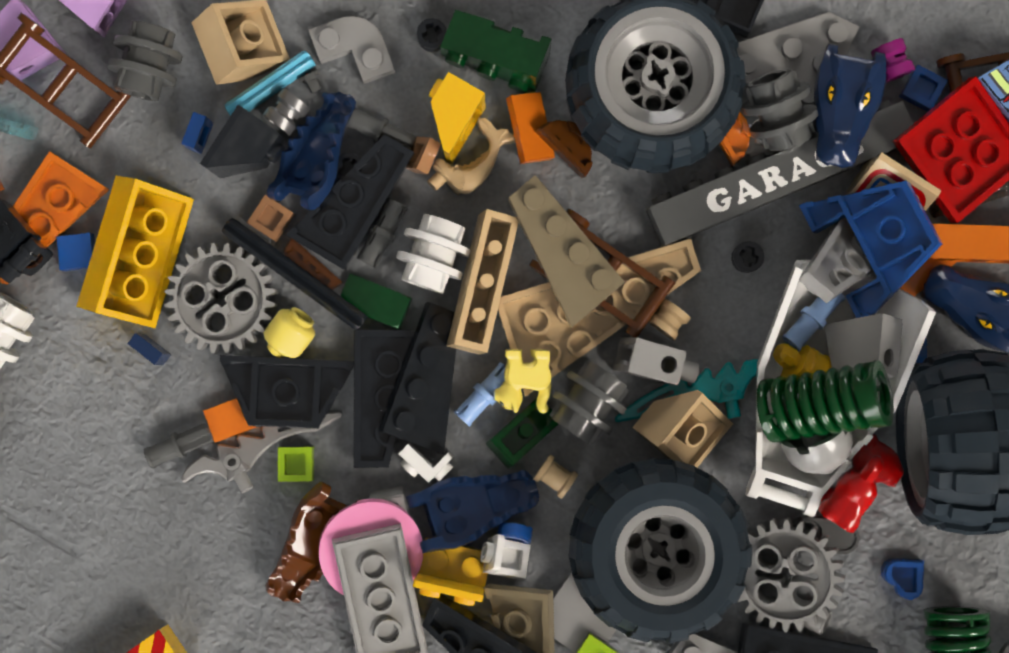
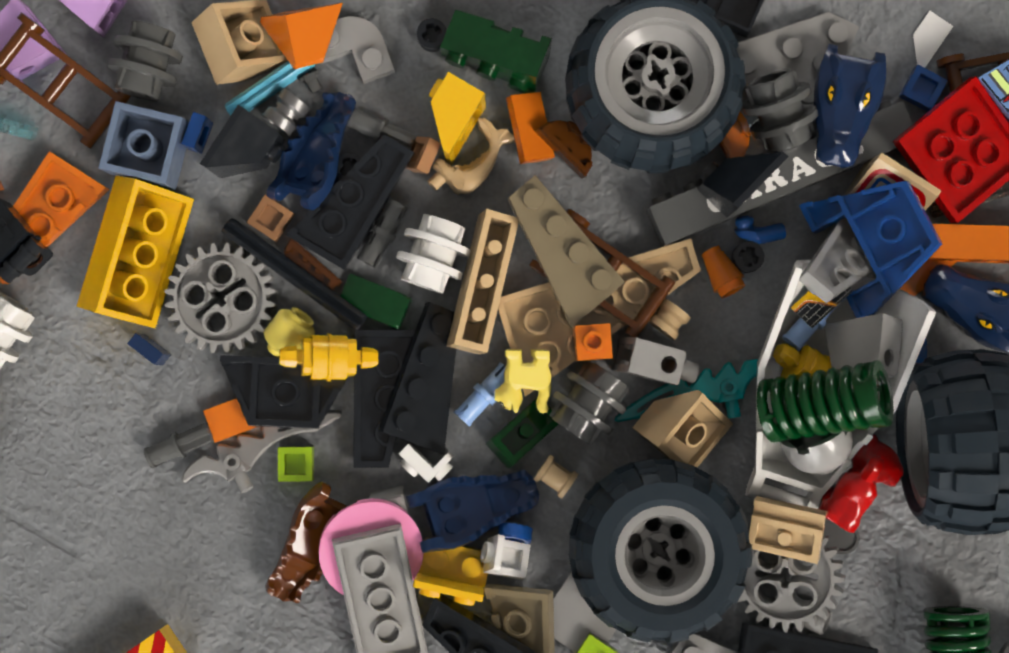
(75, 251): blue tile -> none
(144, 145): none -> sand blue brick
(303, 33): none -> orange slope
(328, 357): none -> yellow piece
(592, 342): none -> orange brick
(722, 272): none -> orange cone
(737, 179): none -> black slope
(759, 235): none -> blue arm
(787, 529): none -> tan plate
(814, 309): none -> sticker
(896, 61): magenta wheel -> none
(905, 575): blue tile -> none
(929, 37): none -> white sticker

